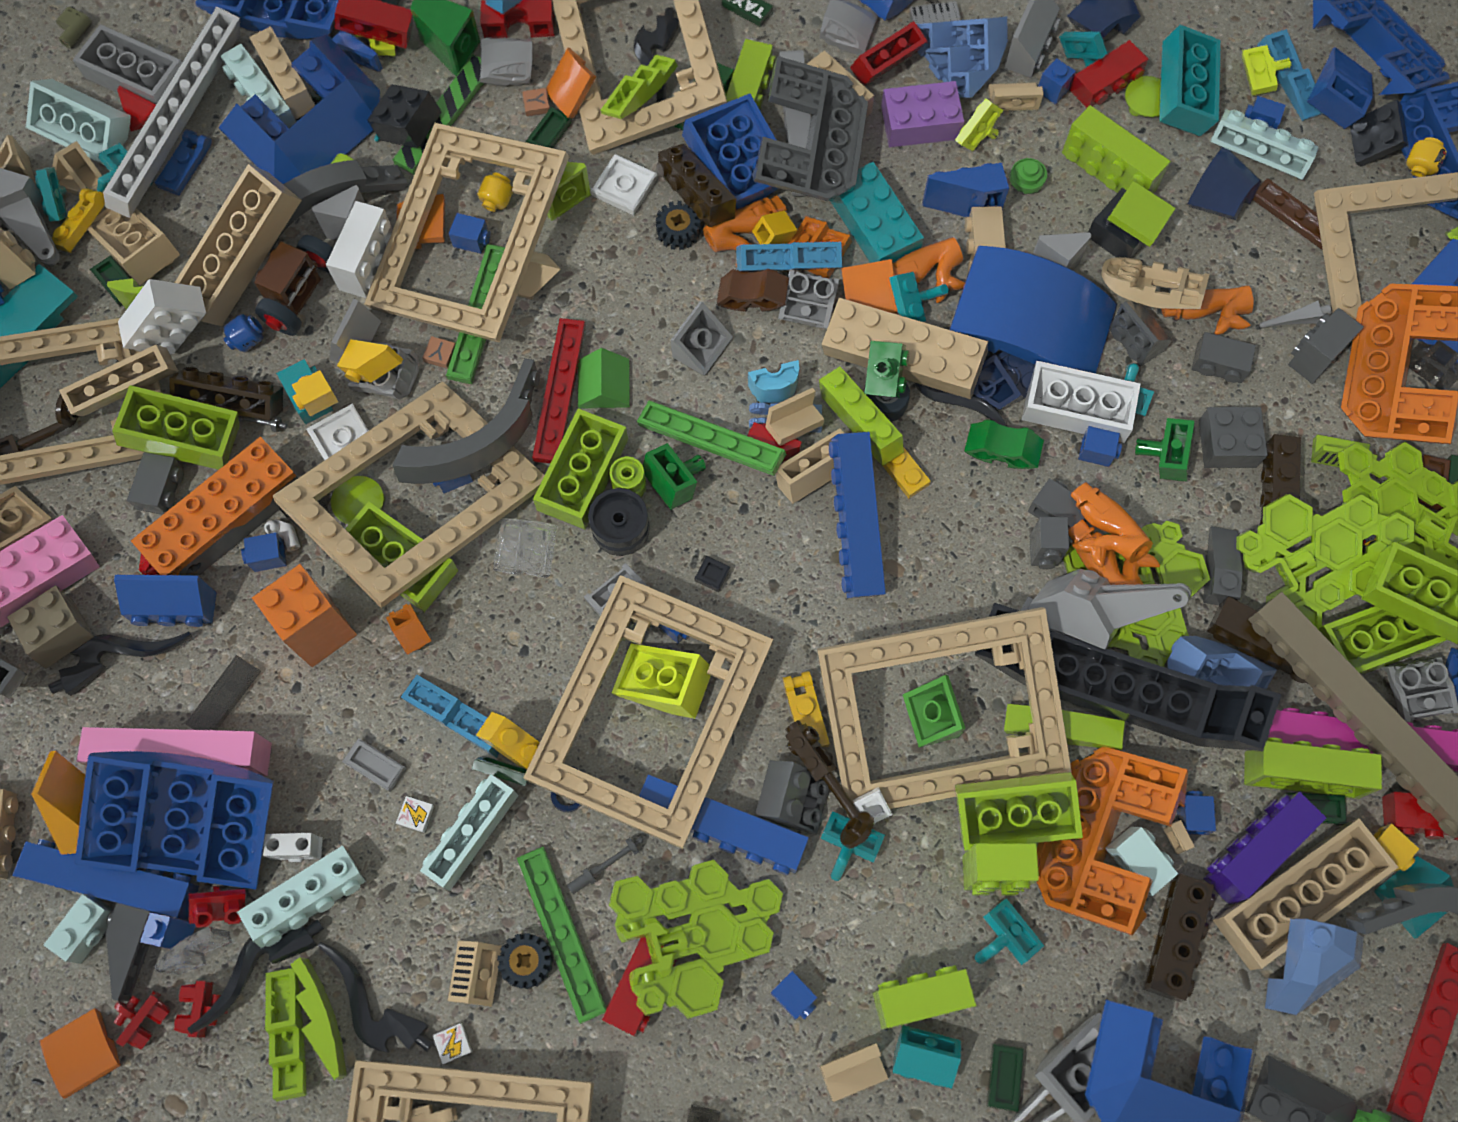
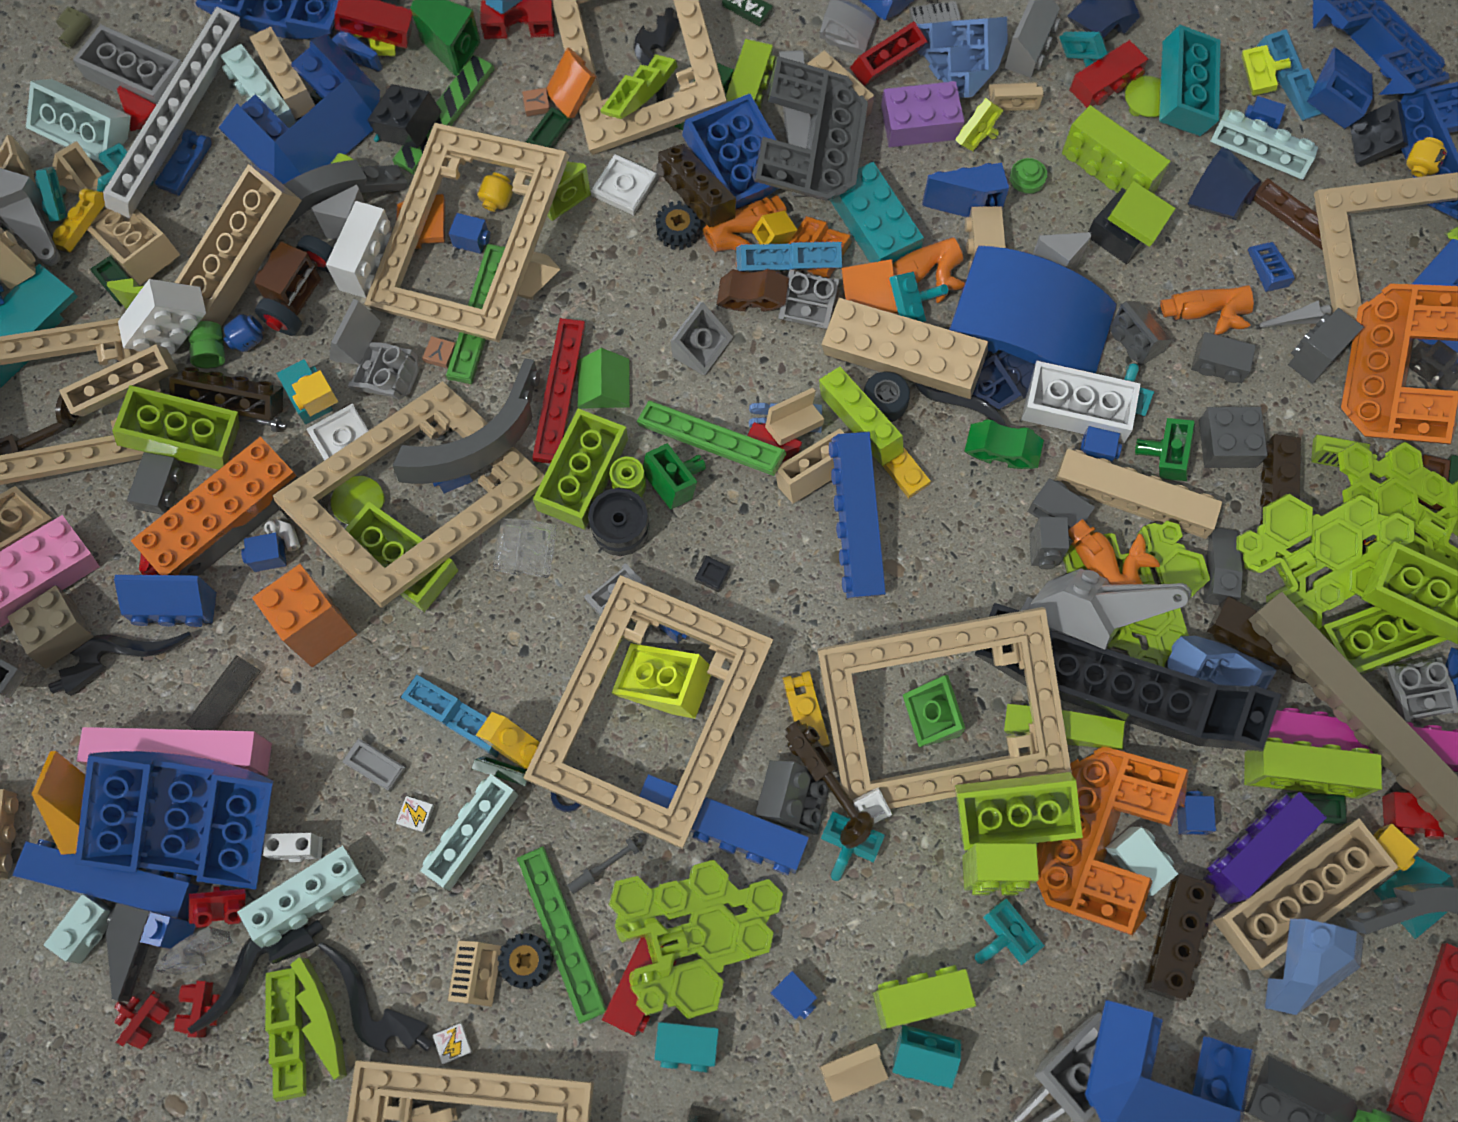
(79, 1053): orange slope -> none
(206, 345): none -> bright green wheel
(367, 361): yellow slope -> none
(408, 629): orange brick -> none
(506, 61): light grey slope -> none
(686, 1045): none -> teal brick
(774, 386): medium azure cylinder -> none
(886, 369): green brick -> none
(1005, 1077): dark green tile -> none
(1056, 80): blue brick -> none
(1110, 517): orange piece -> none
(1135, 281): tan slope -> none
(1138, 493): none -> tan brick
(1179, 837): tan tile -> none
(1269, 282): none -> blue slope

